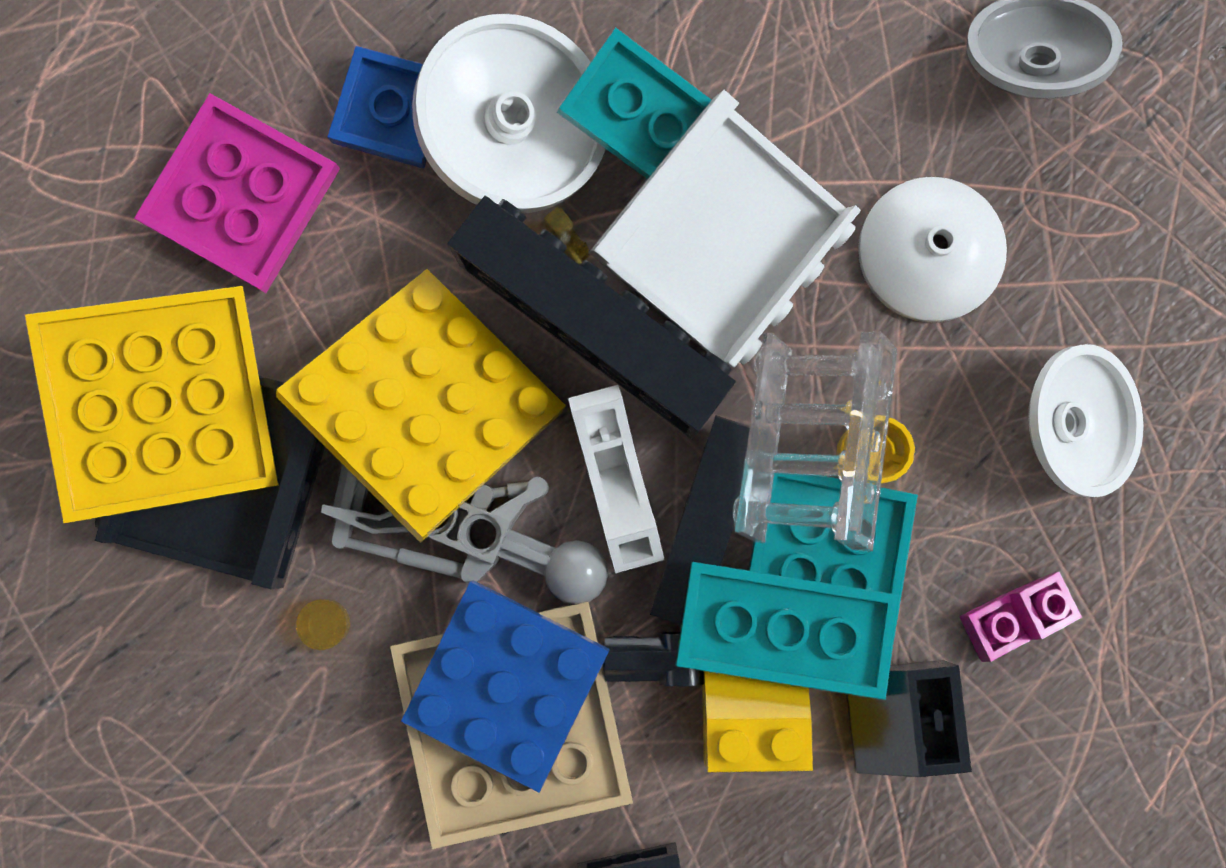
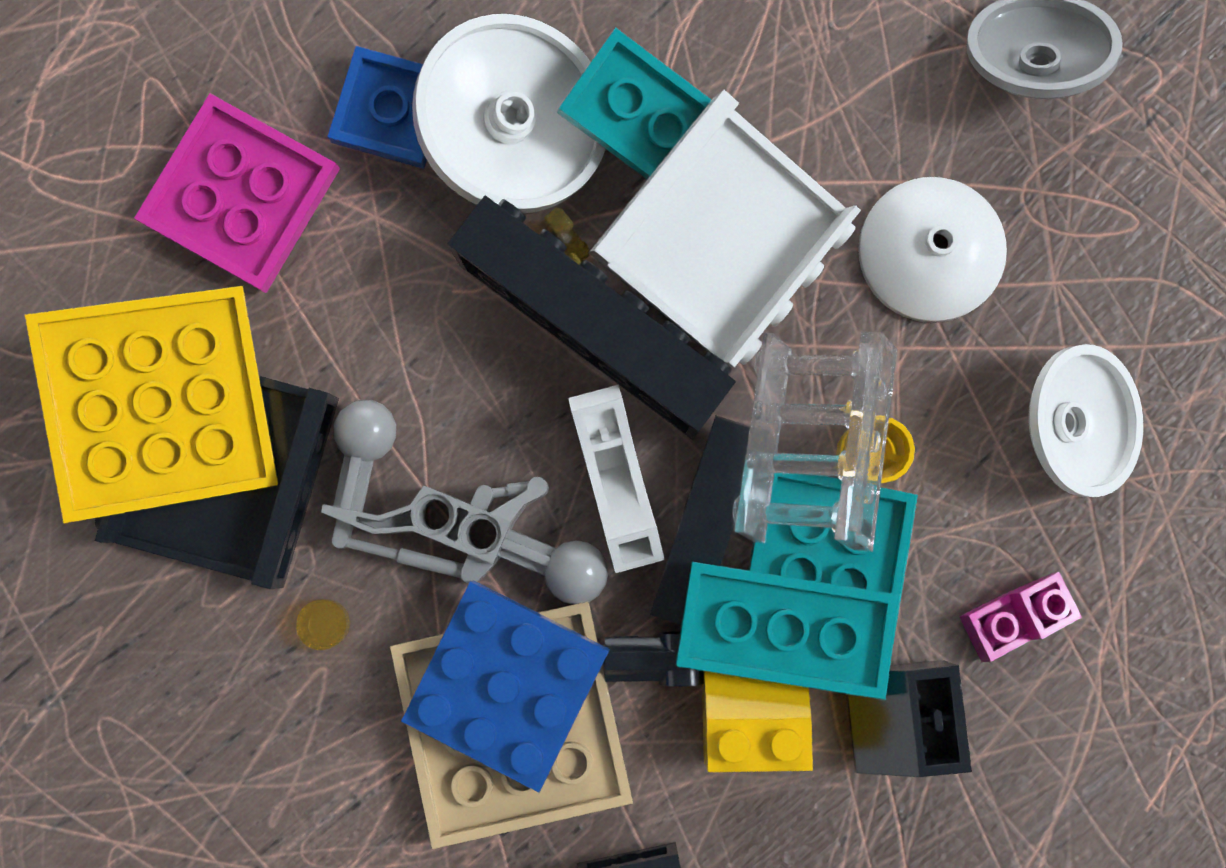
(421, 403): yellow plate -> none

